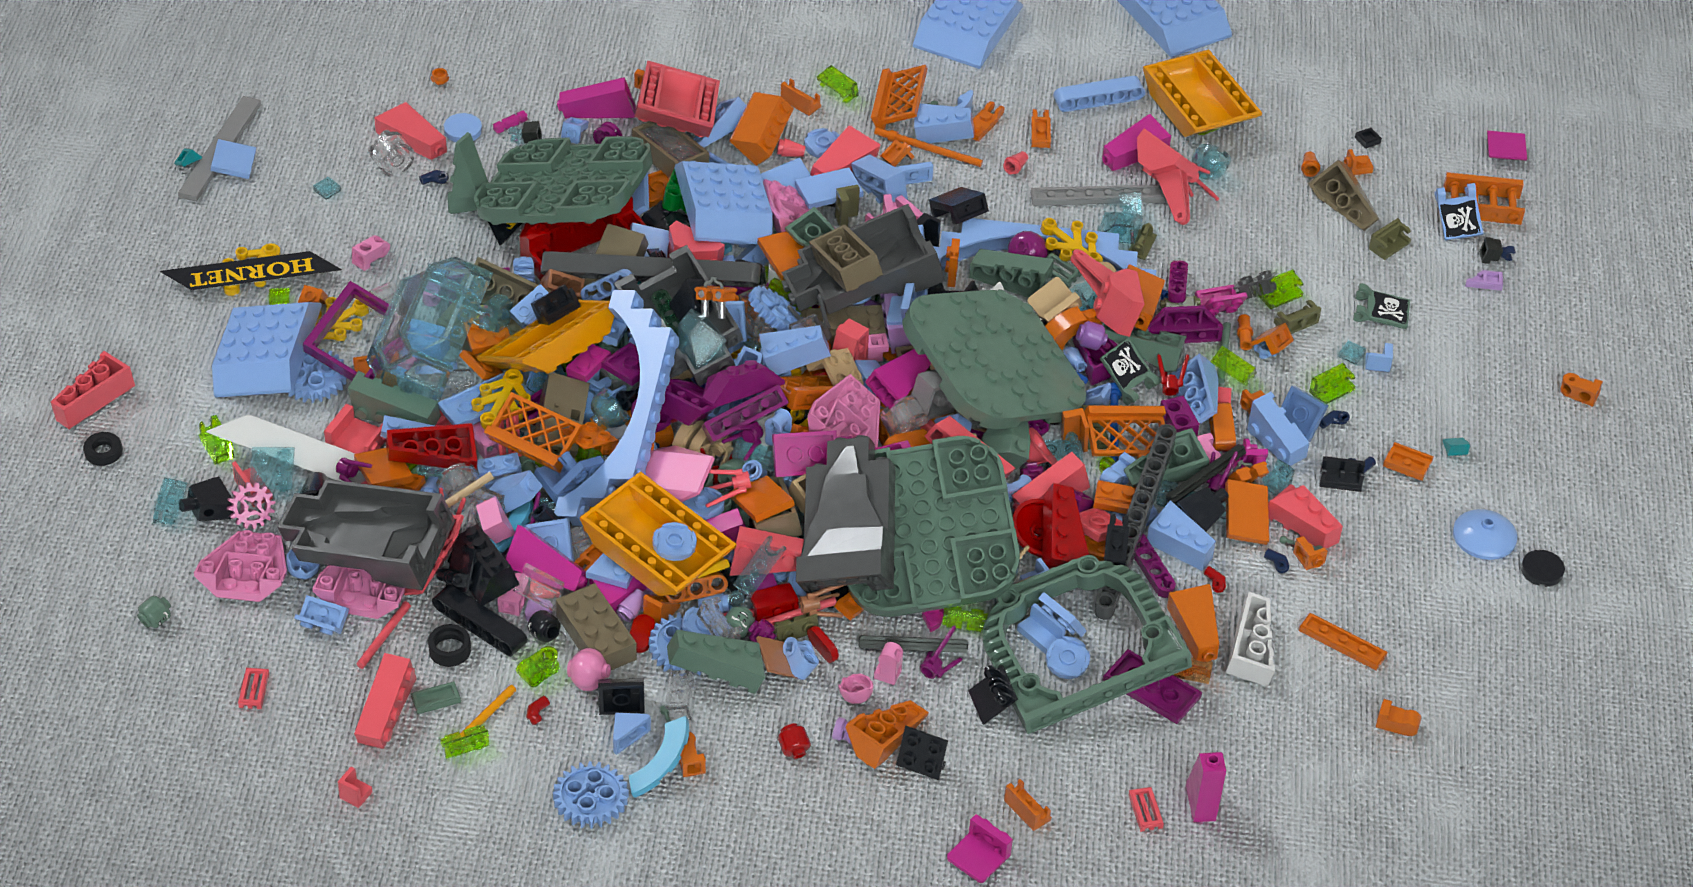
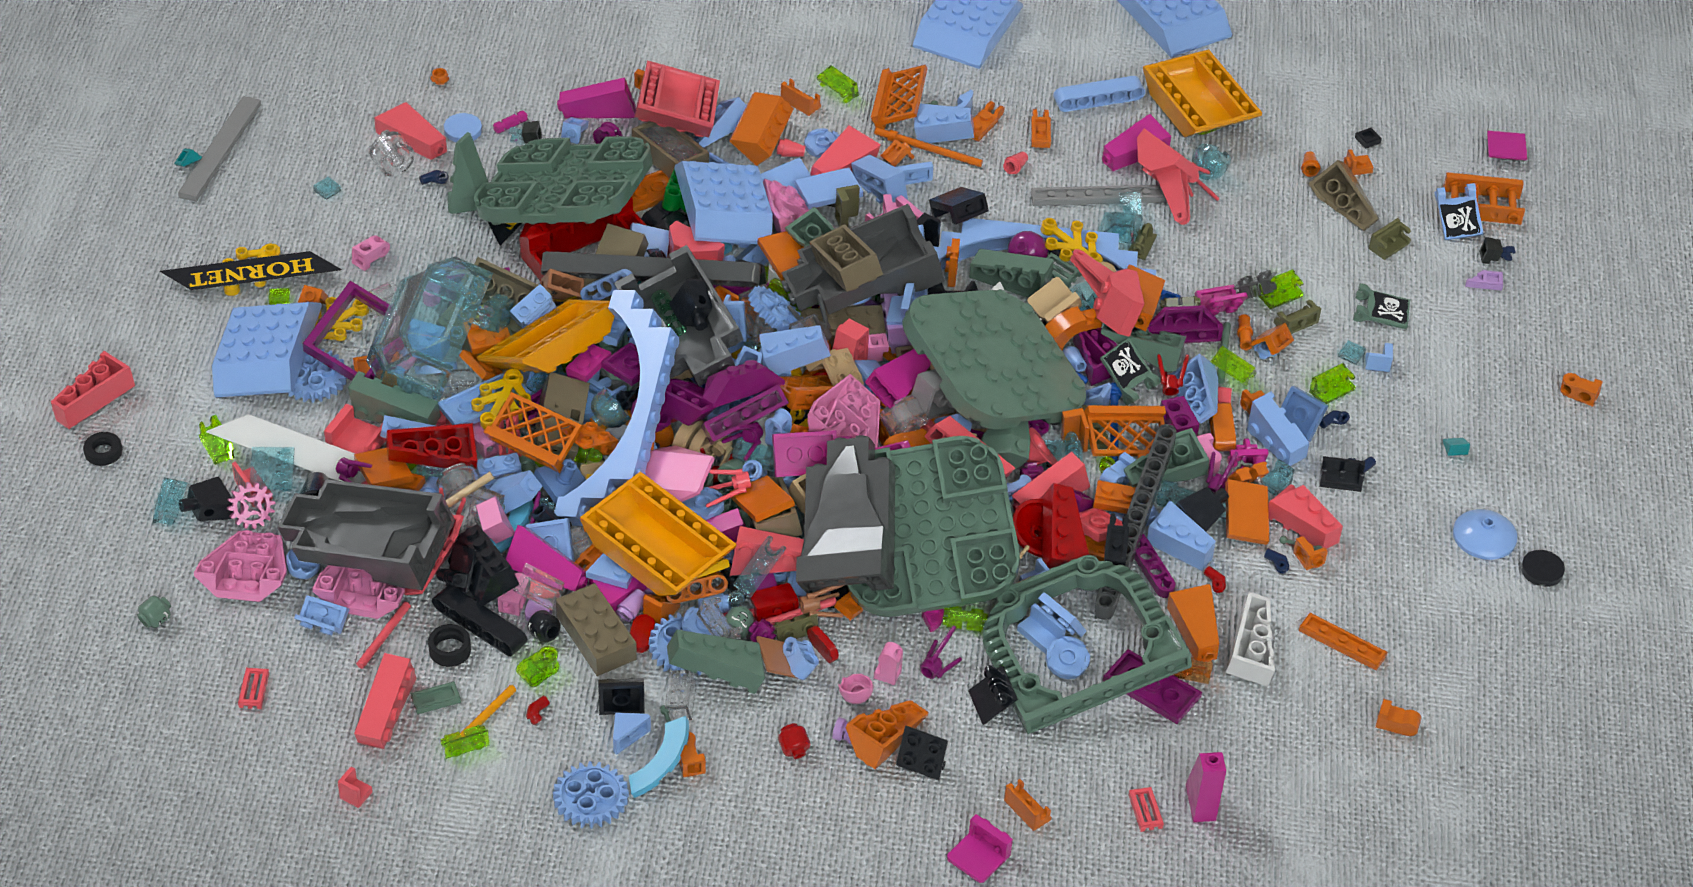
(233, 159): light blue tile -> none
(524, 267): light blue gear -> none
(555, 305): black hinge -> none
(576, 473): medium blue tile -> none
(588, 668): bright pink plant -> none
(641, 197): light blue tile -> none
(674, 541): light blue tile -> none
(699, 338): clear light blue slope -> none
(714, 293): piece -> none
(913, 643): pearl dark grey axle -> none
(1091, 335): medium lavender head -> none
(1178, 281): magenta beam -> none
(1204, 475): pearl dark grey axle -> none
(1408, 461): orange plate -> none

